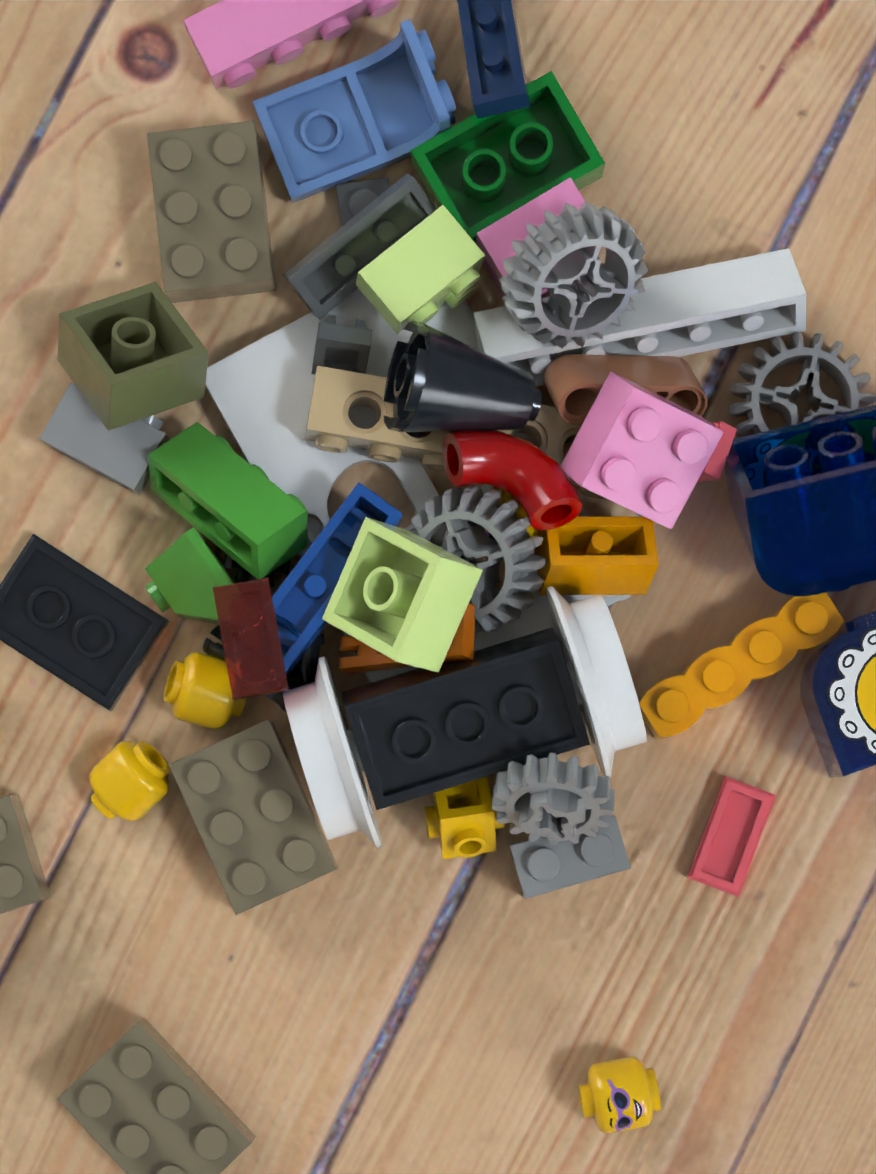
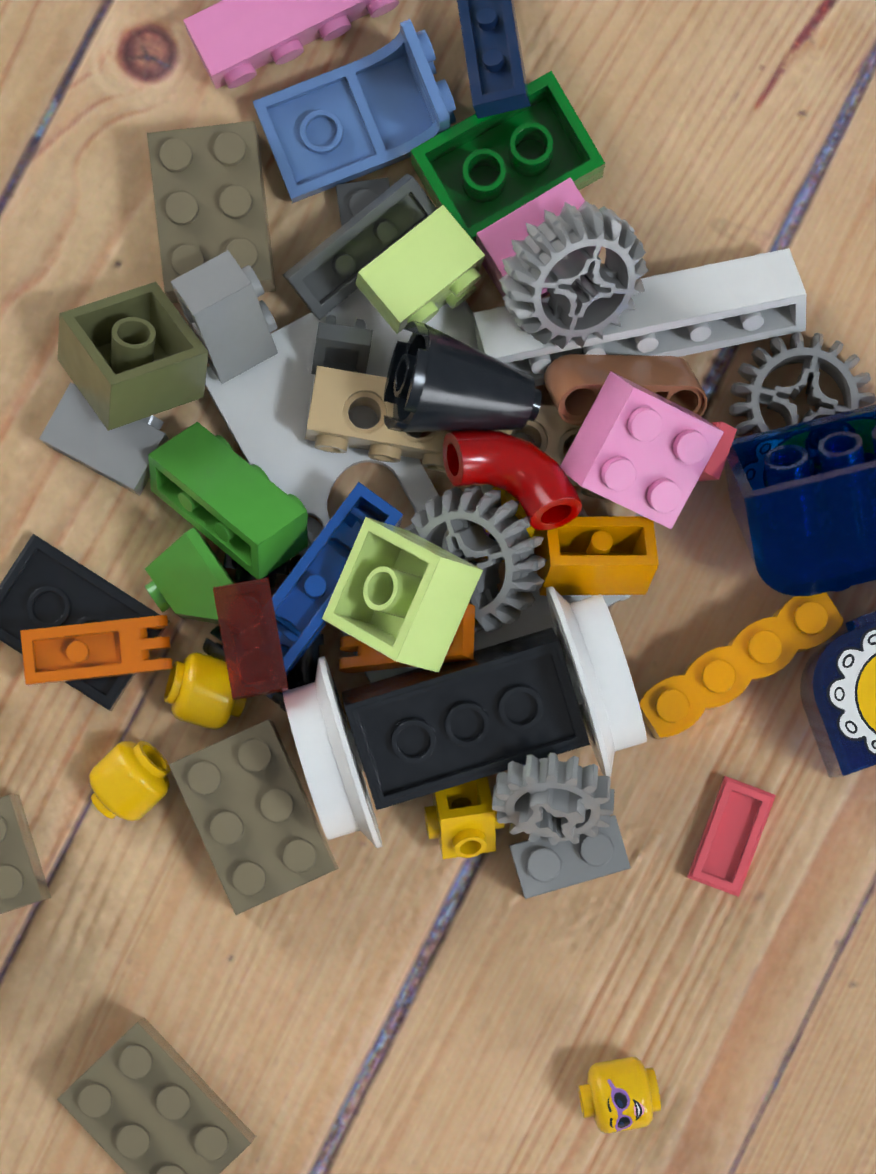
(93, 650): none -> orange hinge
(226, 315): none -> light grey brick

